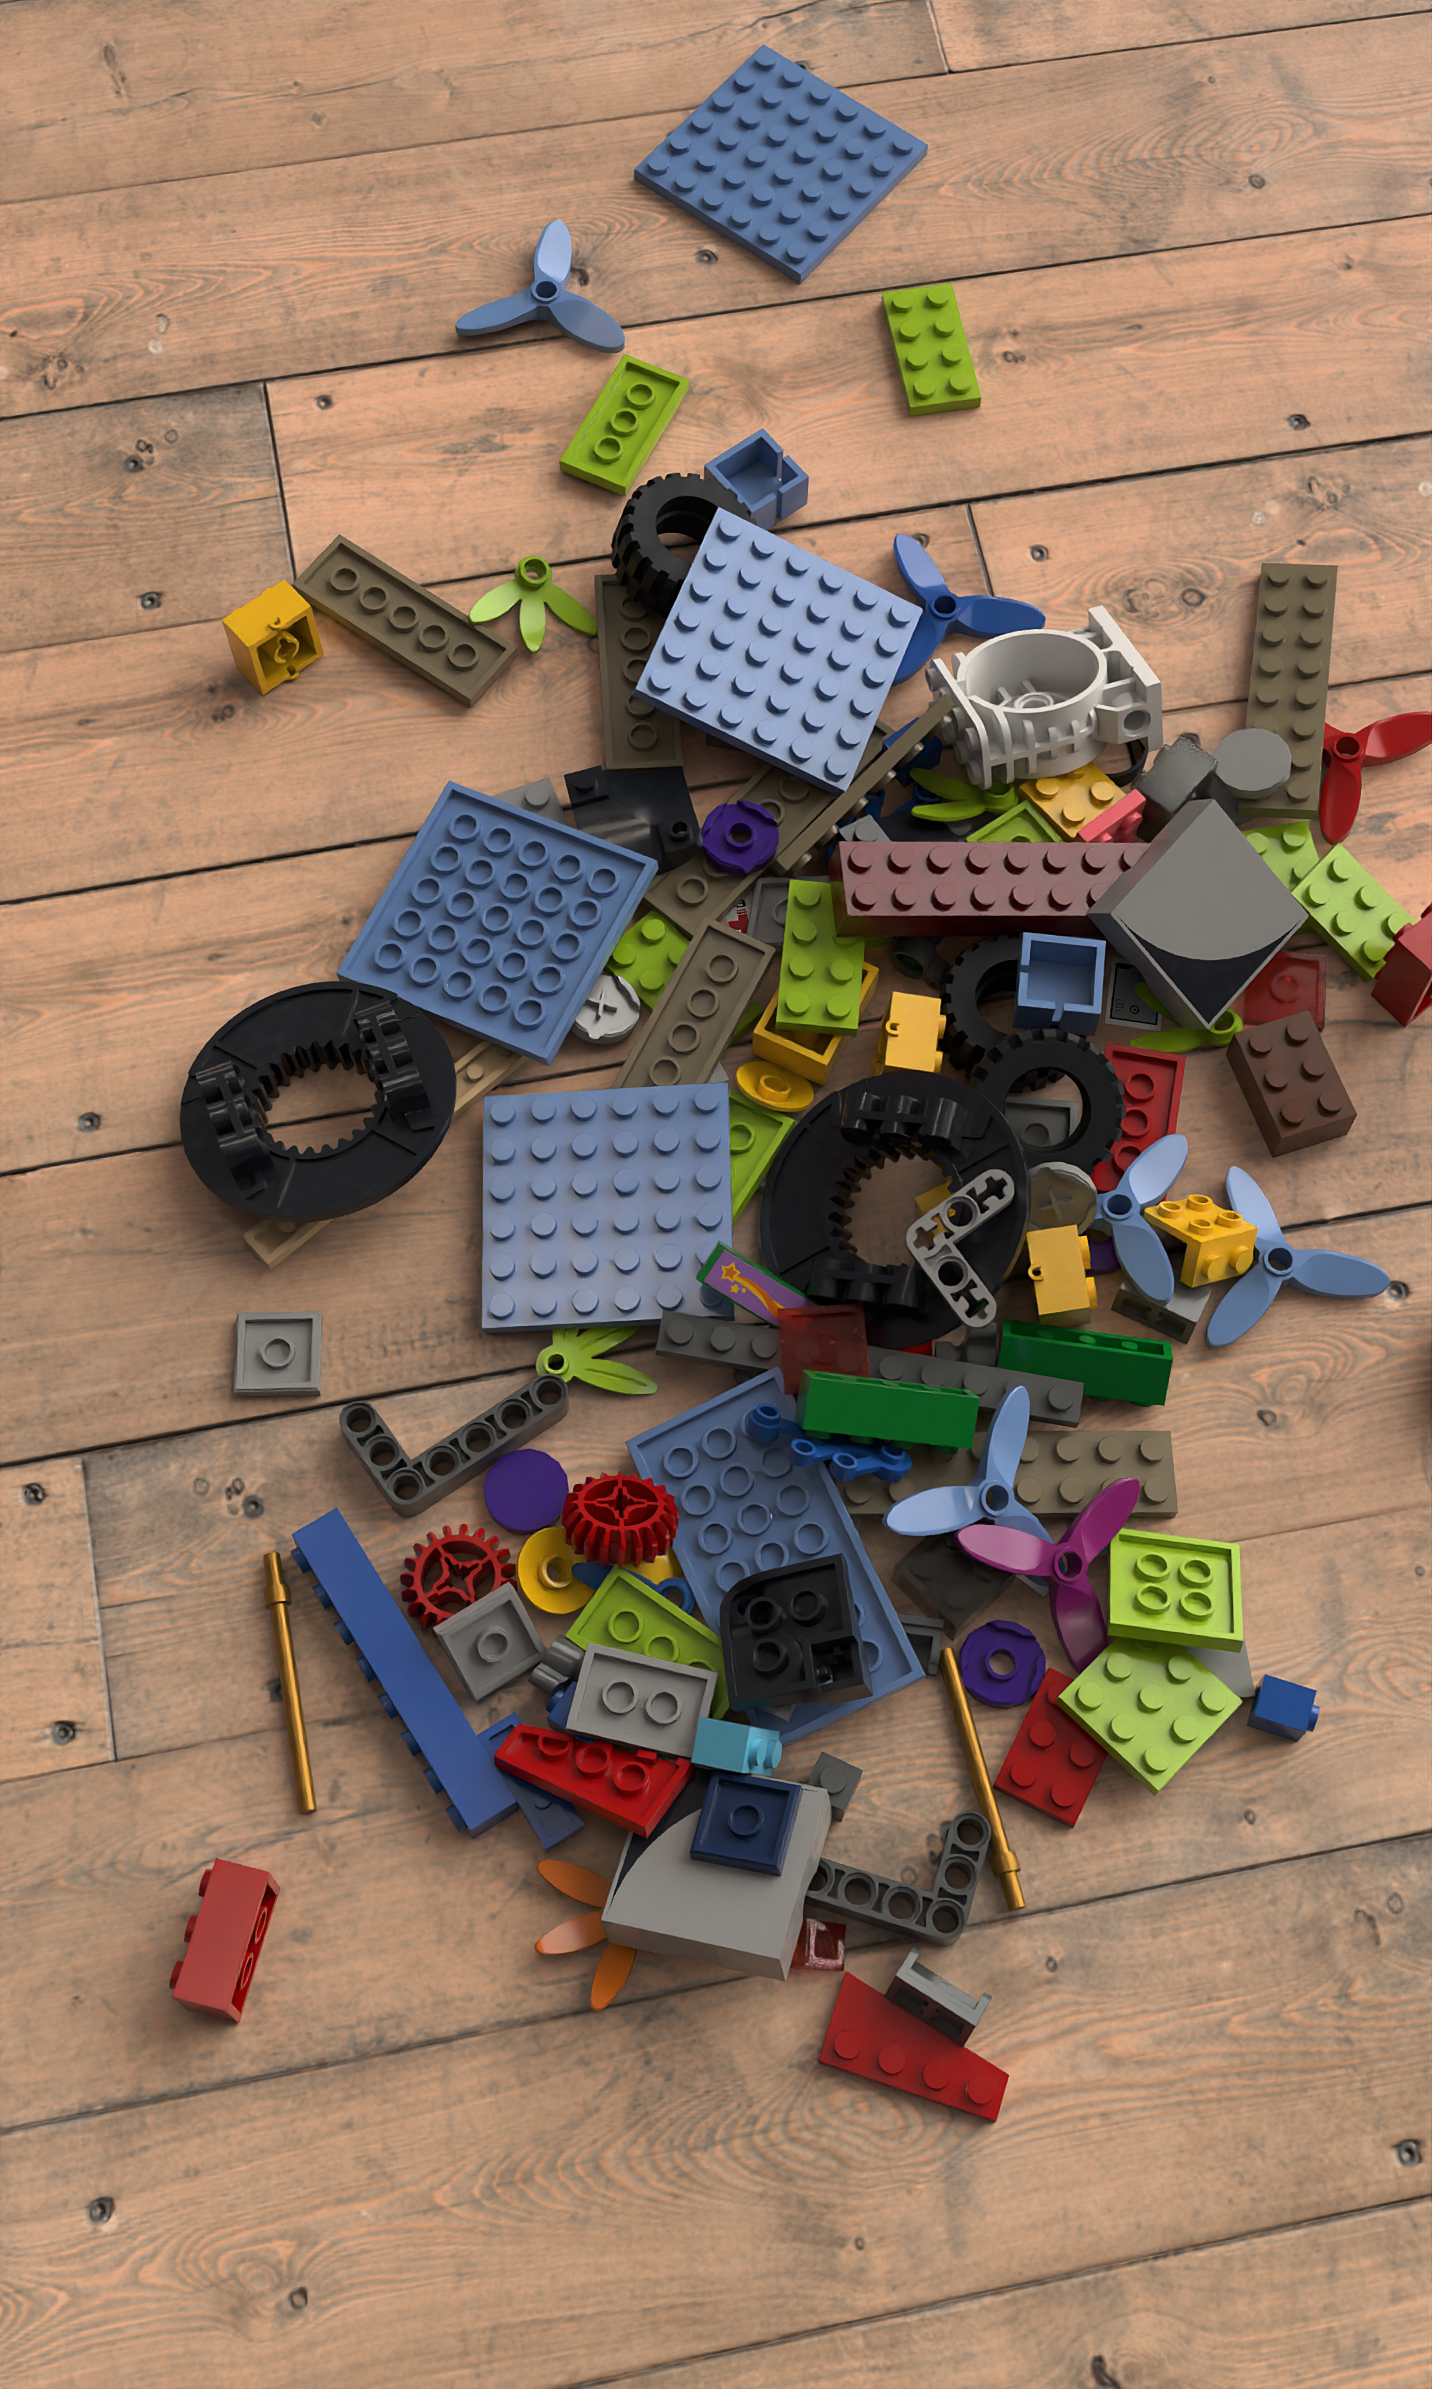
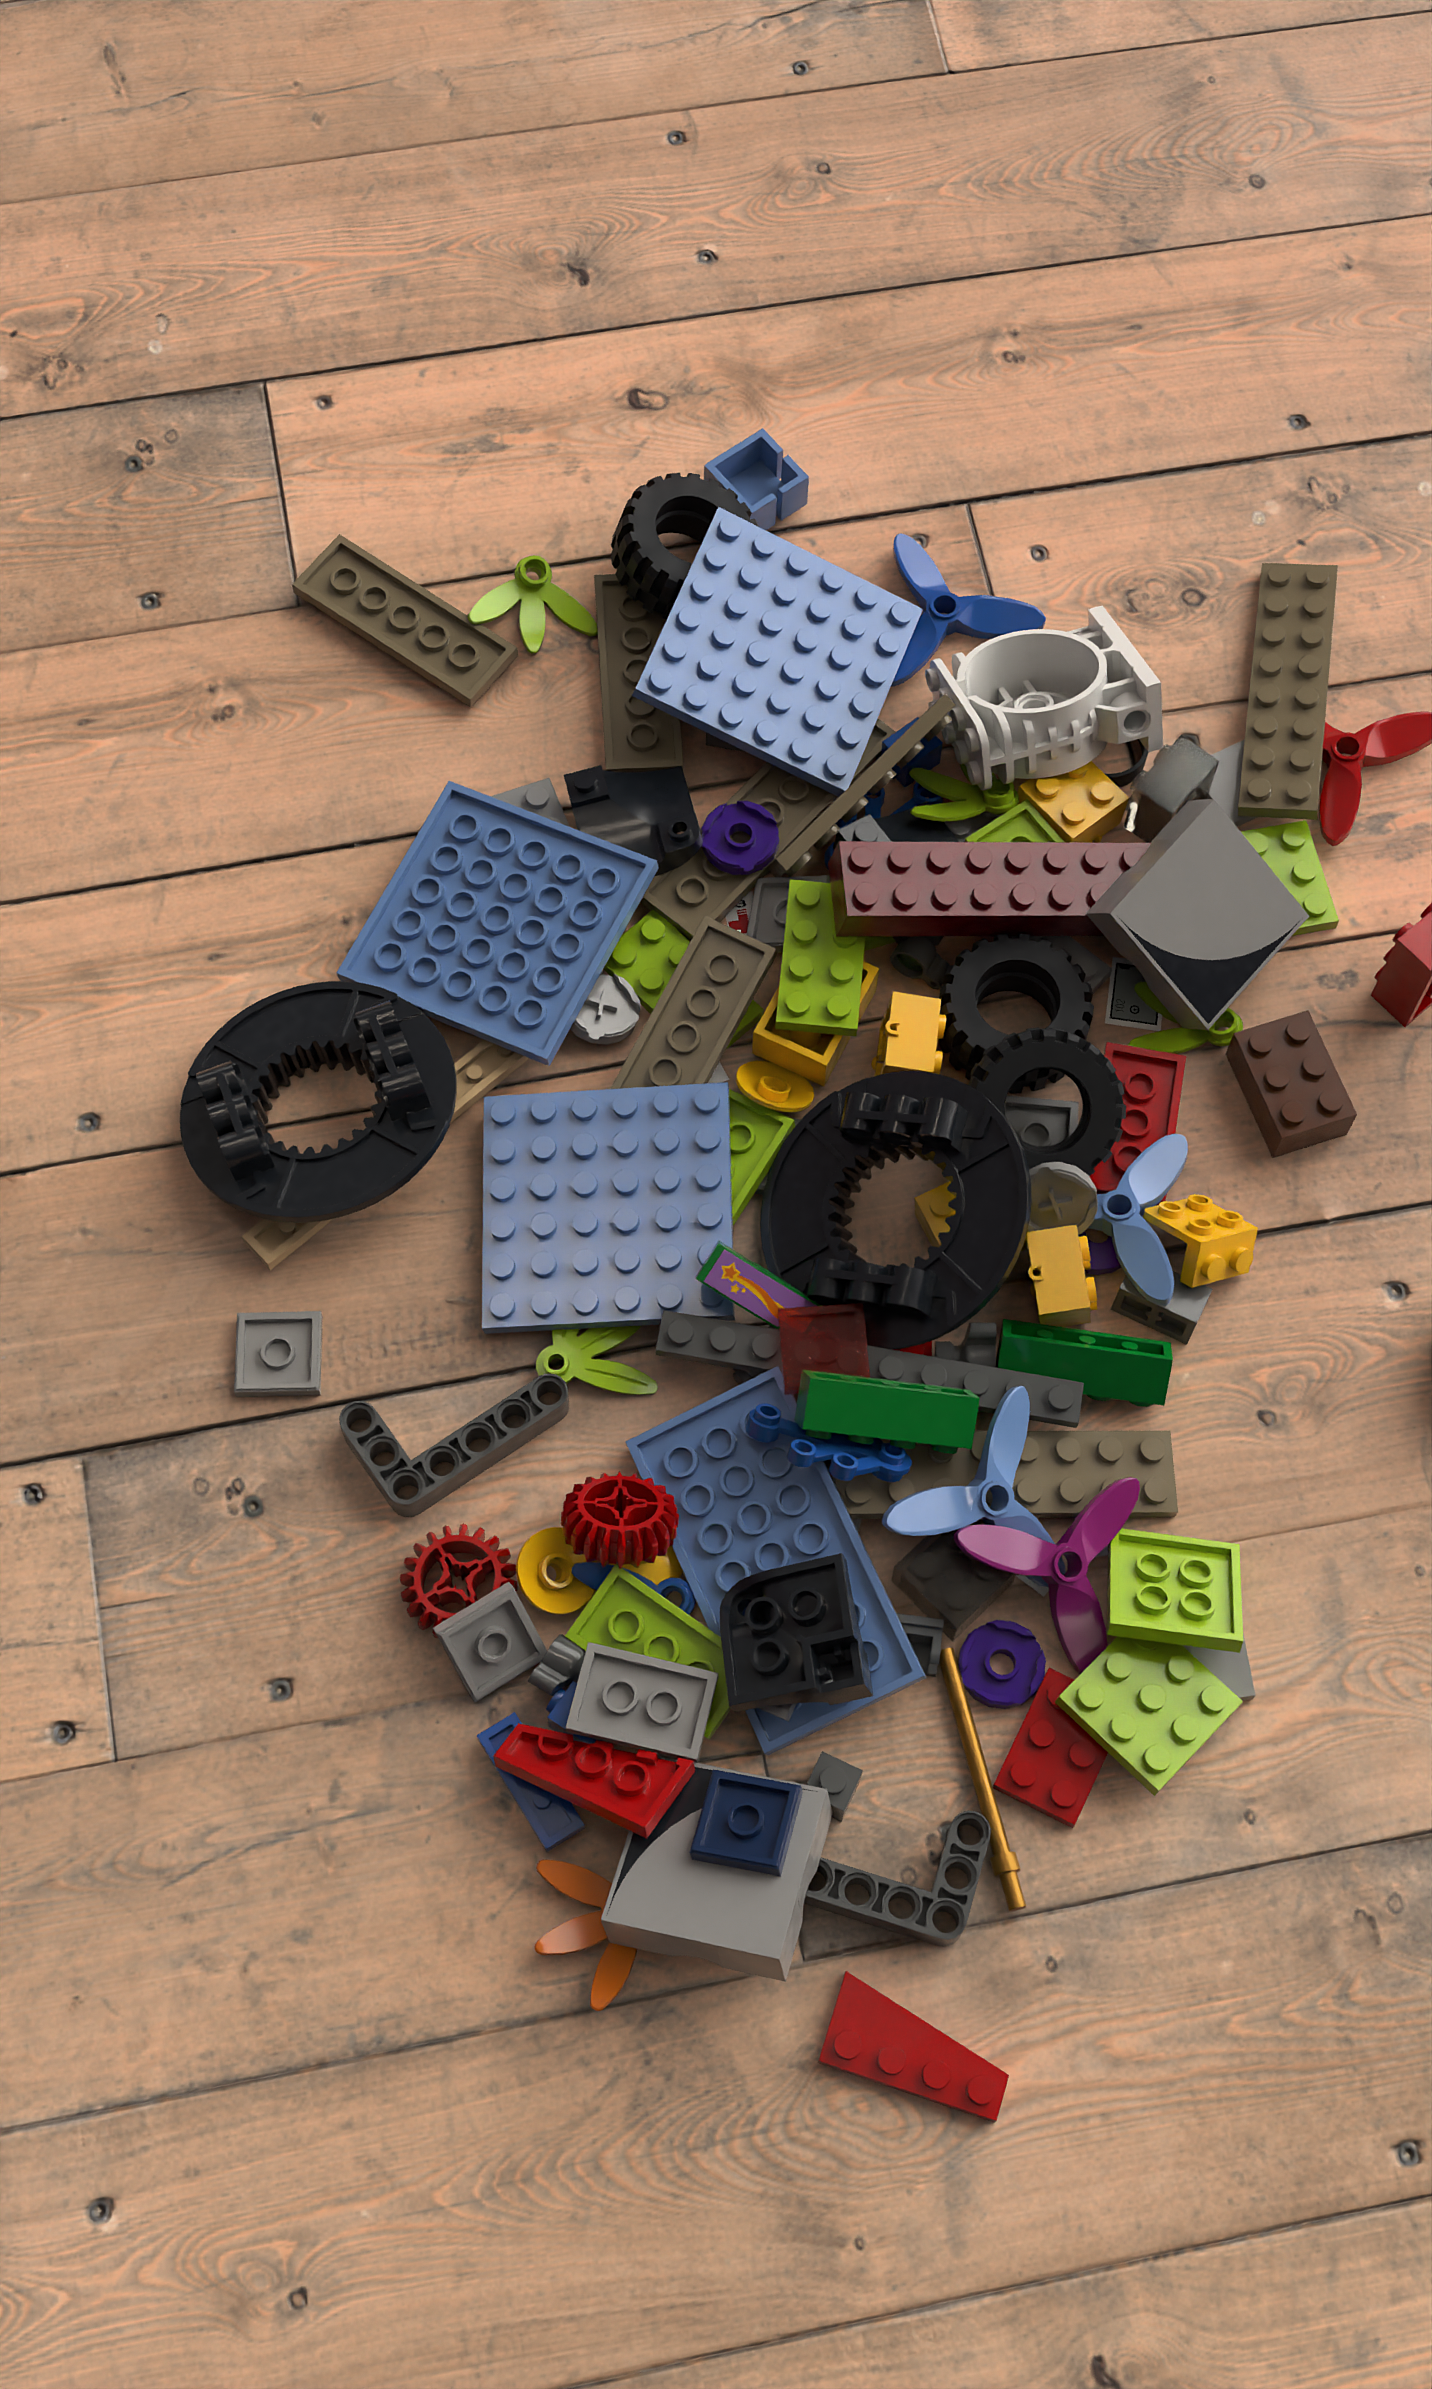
(225, 1940): red brick -> none
(273, 636): yellow brick -> none
(277, 1599): pearl gold bar -> none
(404, 1673): blue brick -> none
(526, 1491): dark purple tile -> none
(549, 301): medium blue piece -> none
(624, 425): lime plate -> none
(736, 1747): medium azure brick -> none
(781, 163): medium blue plate -> none
(820, 1946): clear red slope -> none
(930, 350): lime plate -> none
(936, 2000): dark grey hinge -> none
(945, 1251): light grey beam -> none
(1059, 983): medium blue piece -> none
(1117, 823): coral plate -> none
(1252, 763): light grey tile -> none
(1283, 1708): blue brick -> none
(1287, 987): clear red tile -> none
(1307, 1270): medium blue piece -> none
(1351, 911): lime plate -> none

